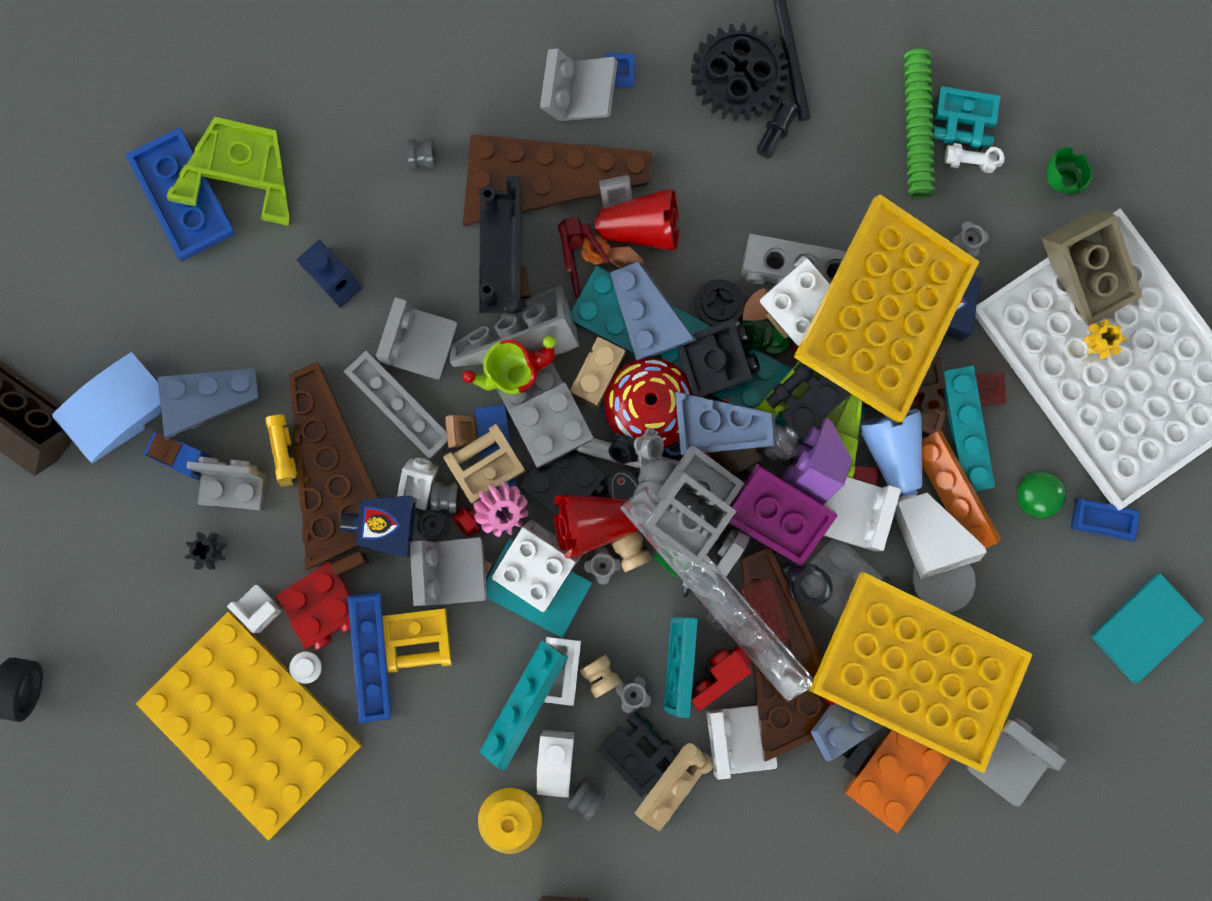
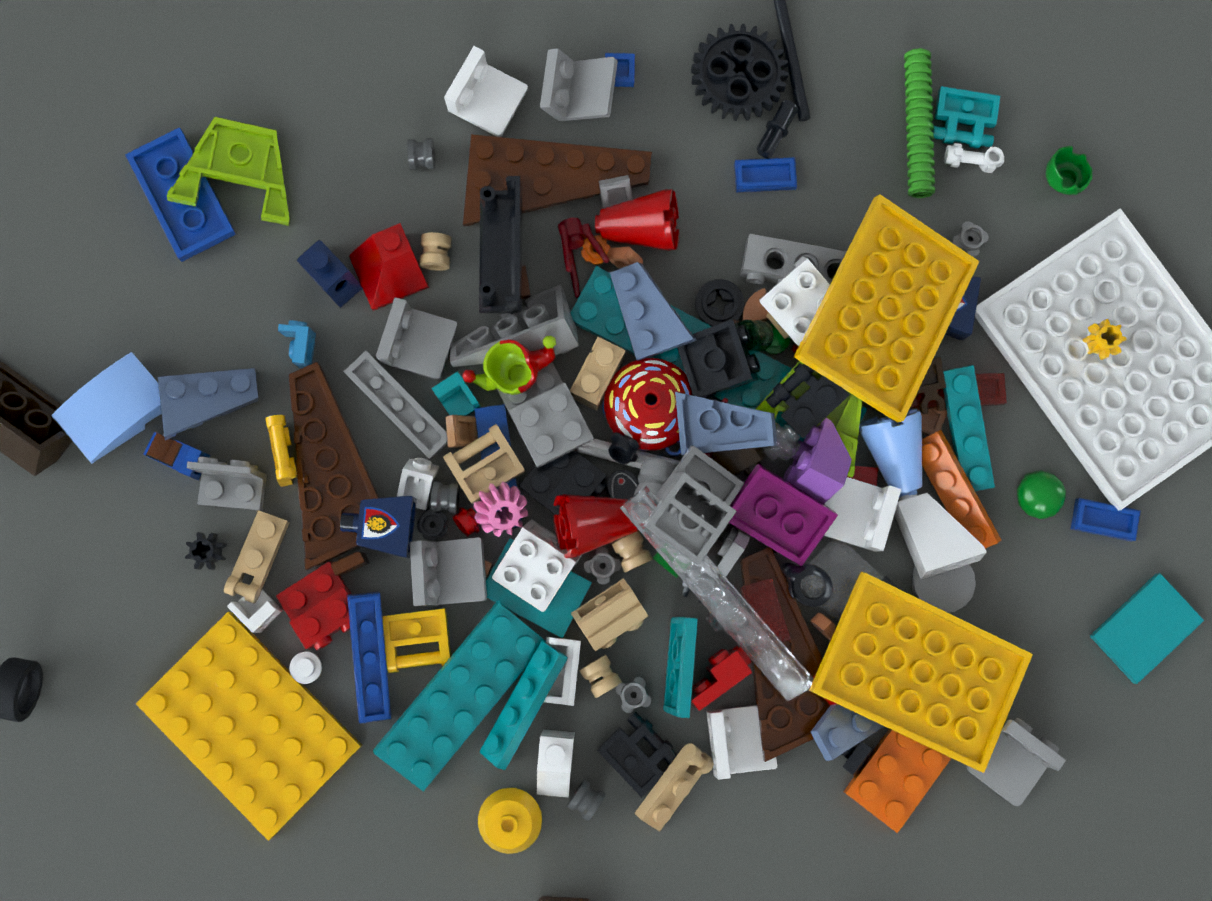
(257, 556): none -> tan plate
(302, 348): none -> dark azure bracket
(387, 267): none -> red slope
(435, 251): none -> tan wheel
(456, 396): none -> teal panel
(459, 696): none -> teal plate
(484, 94): none -> white bracket
(610, 615): none -> tan brick
(648, 446): light grey plate -> none
(765, 174): none -> blue tile
(823, 625): none -> nougat tile
(1093, 265): dark tan slope -> none

